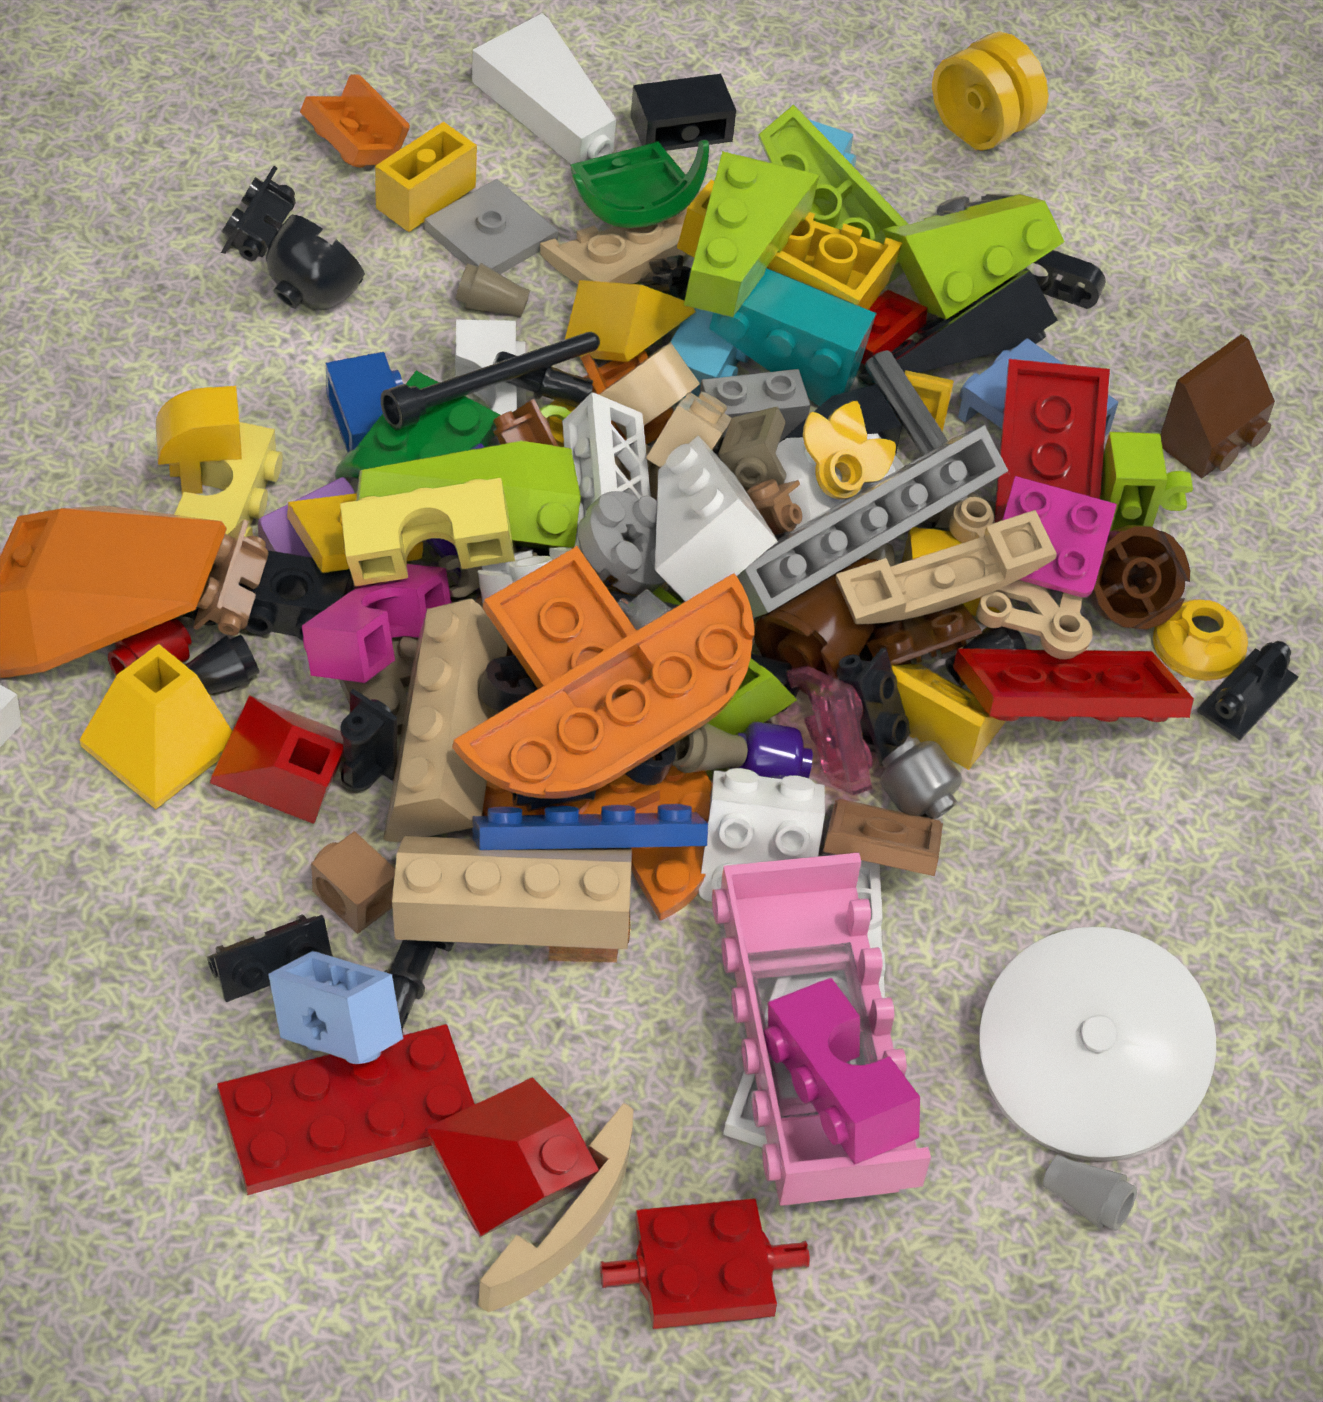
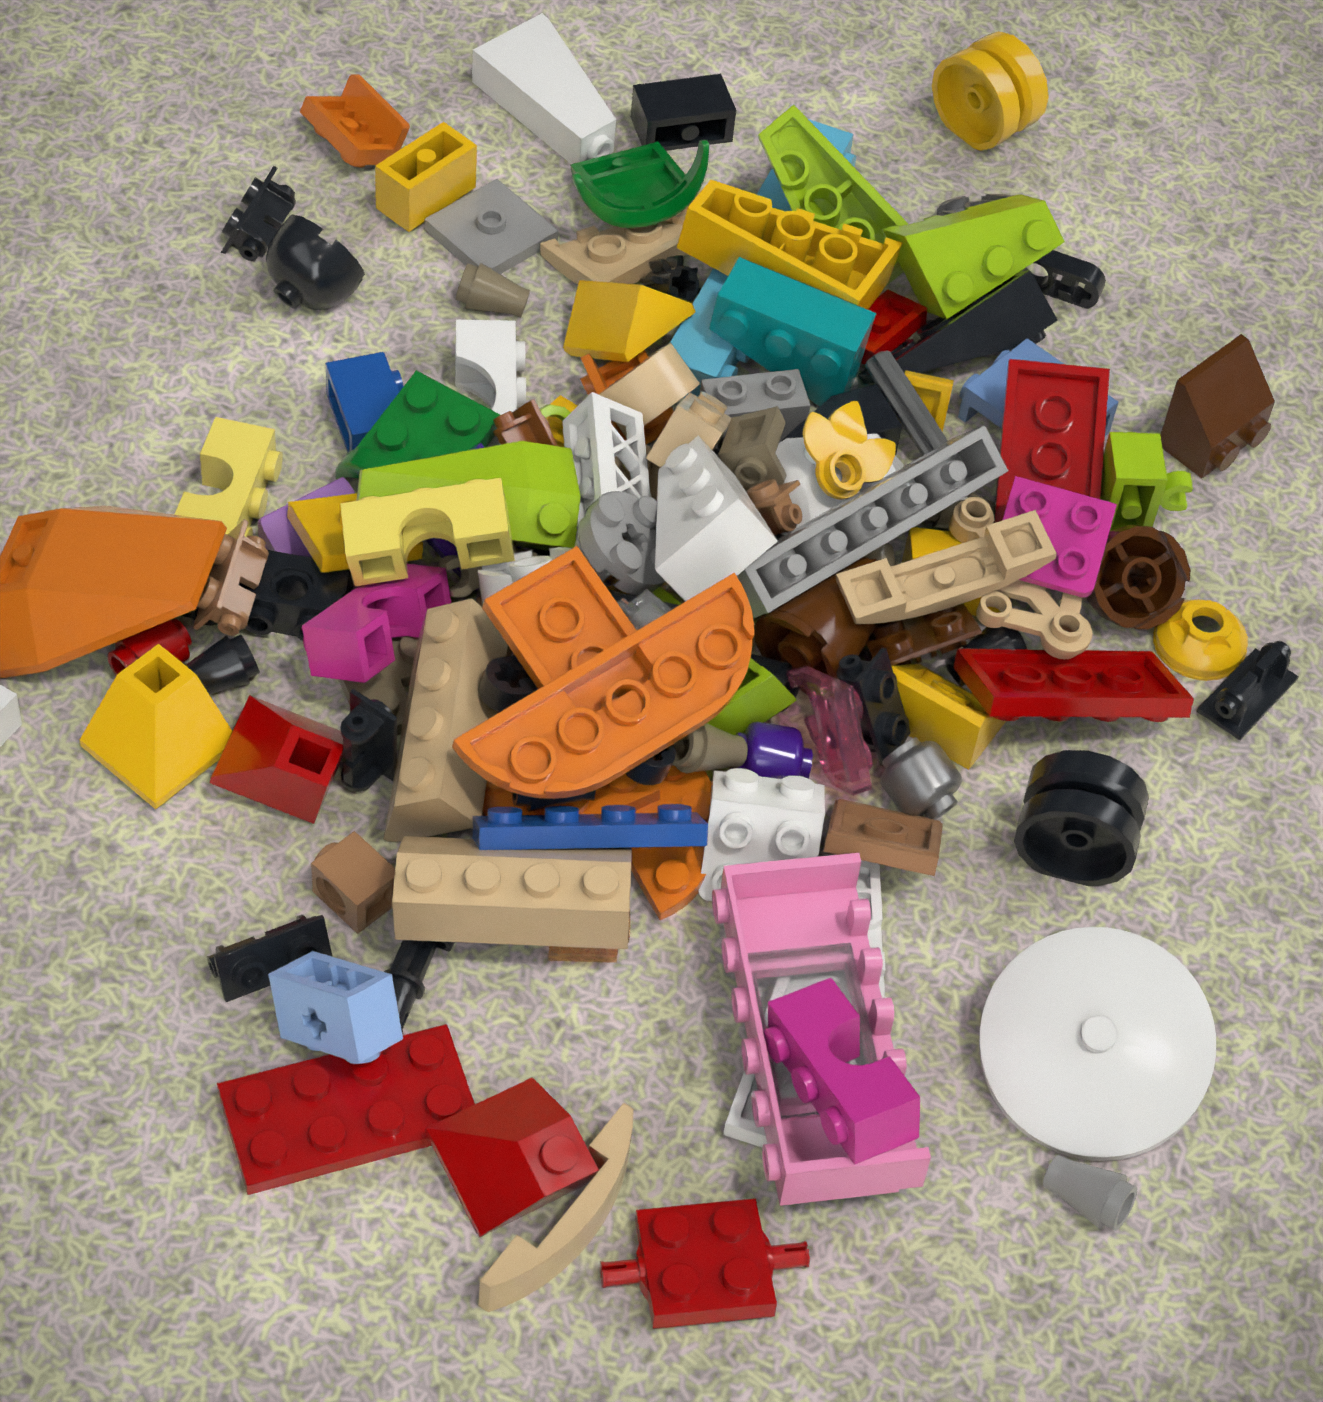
(198, 429): yellow brick -> none
(406, 404): black piece -> none
(551, 383): black axle -> none
(744, 227): lime wedge -> none
(1082, 817): none -> black wheel

